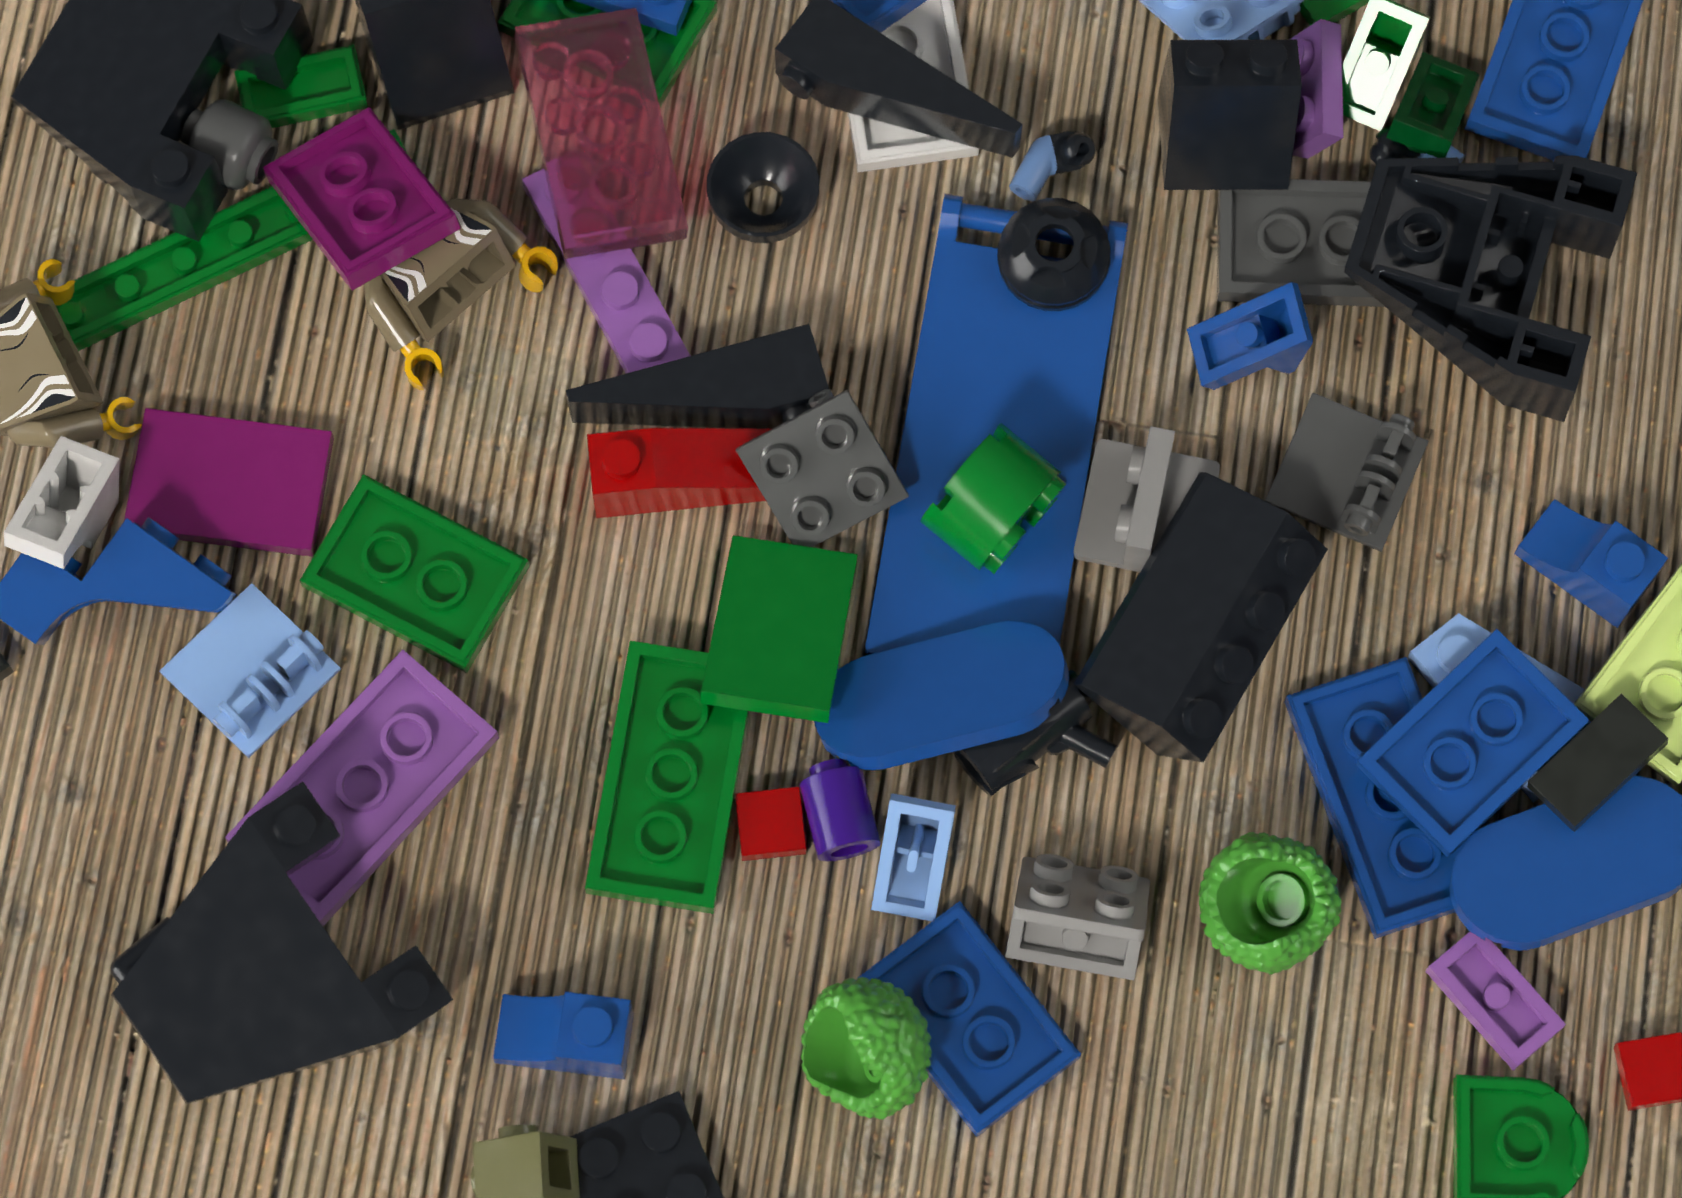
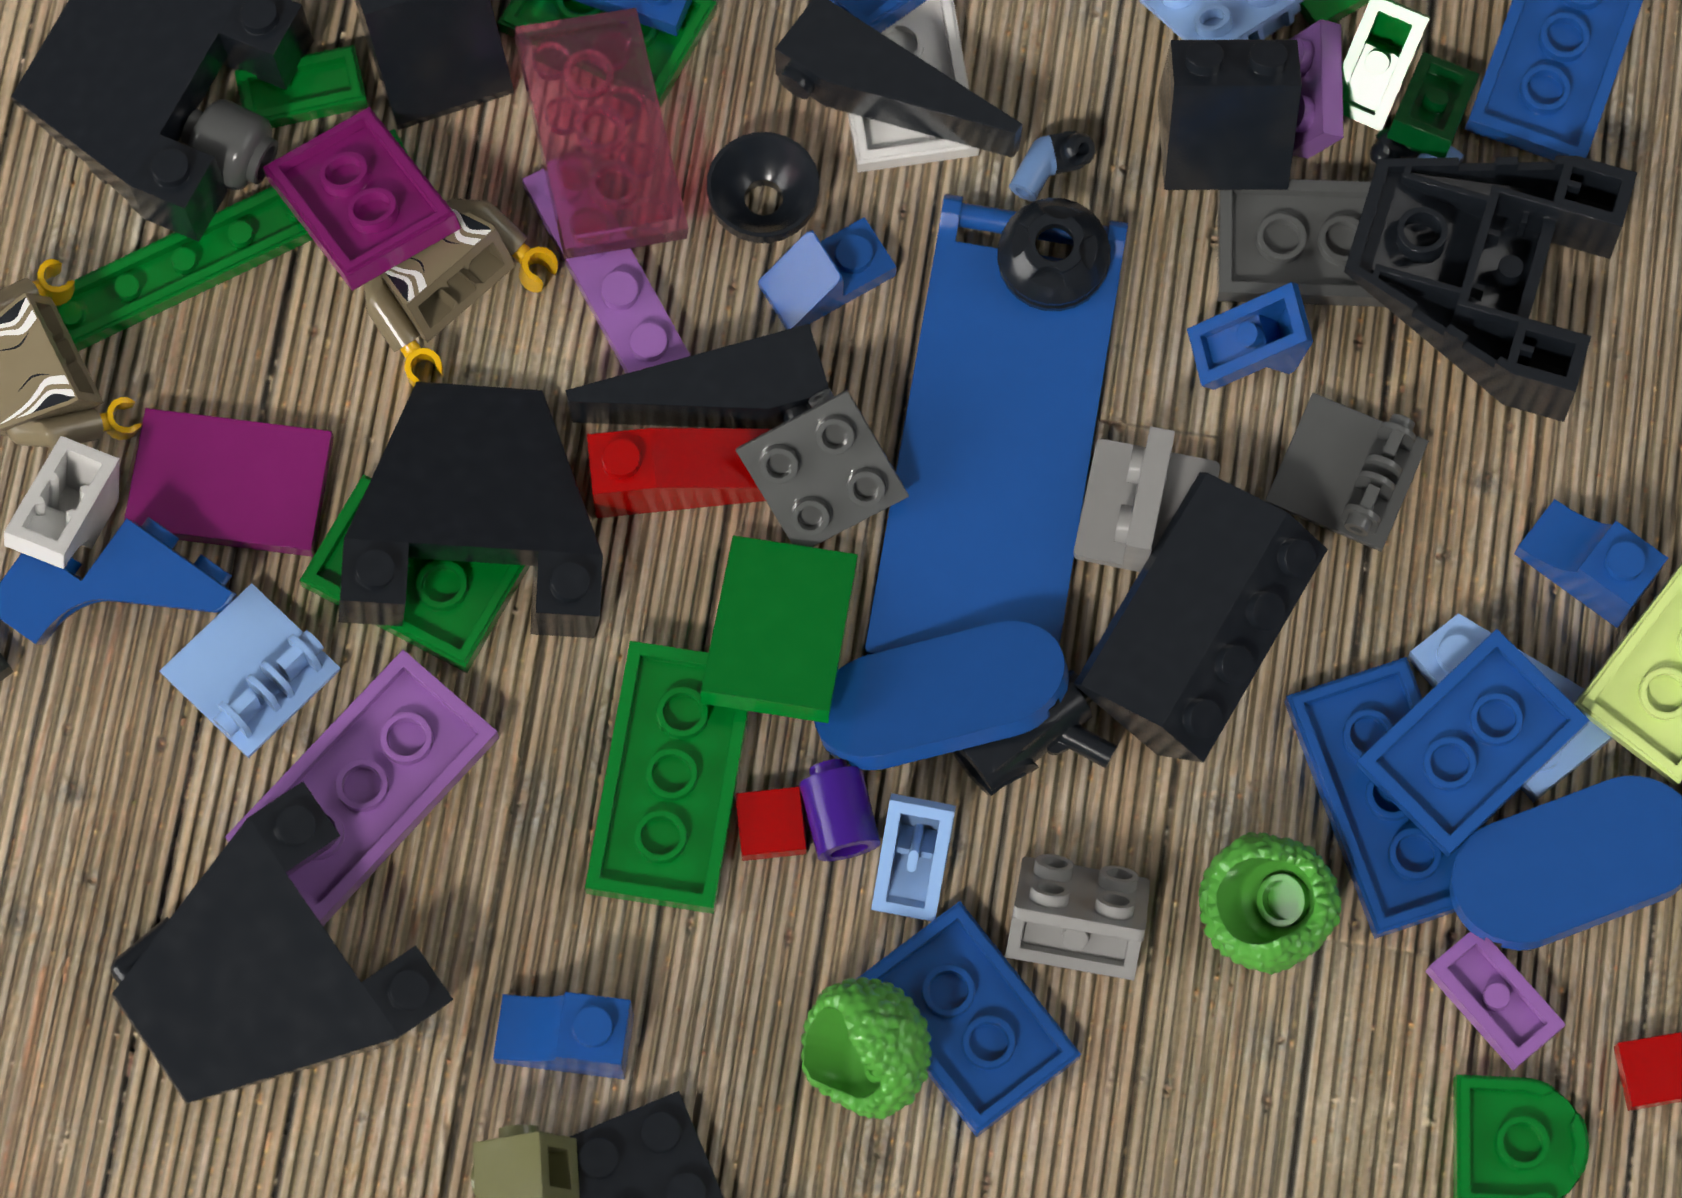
(474, 482): none -> black wedge
(826, 274): none -> blue slope
(992, 497): green brick -> none
(1597, 762): pearl dark grey tile -> none

